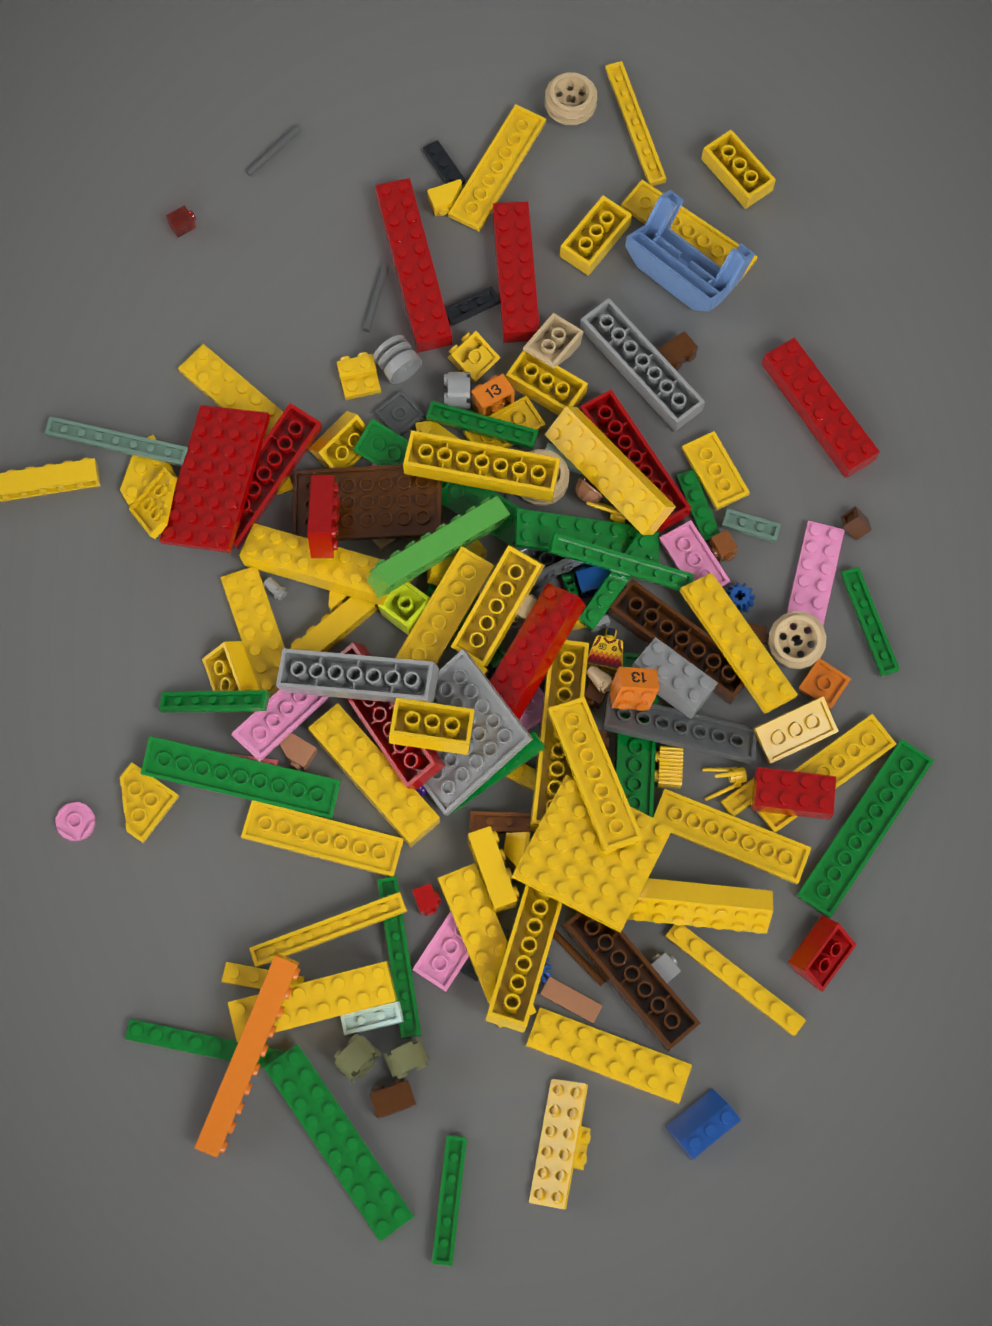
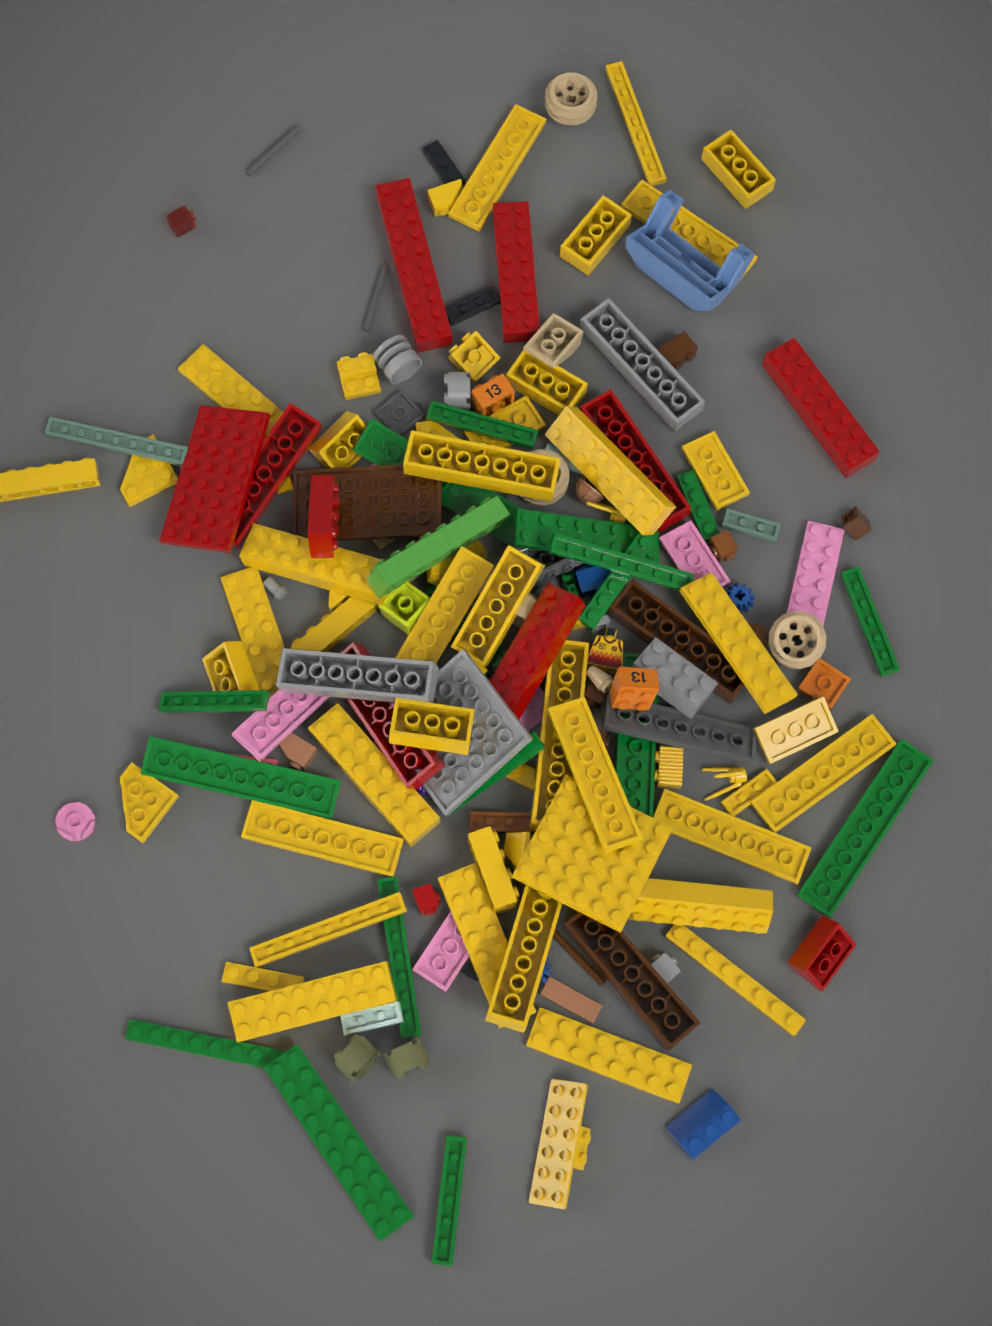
(155, 502): yellow plate -> none
(247, 1054): orange brick -> none
(392, 1099): reddish brown brick -> none
(794, 793): red brick -> none

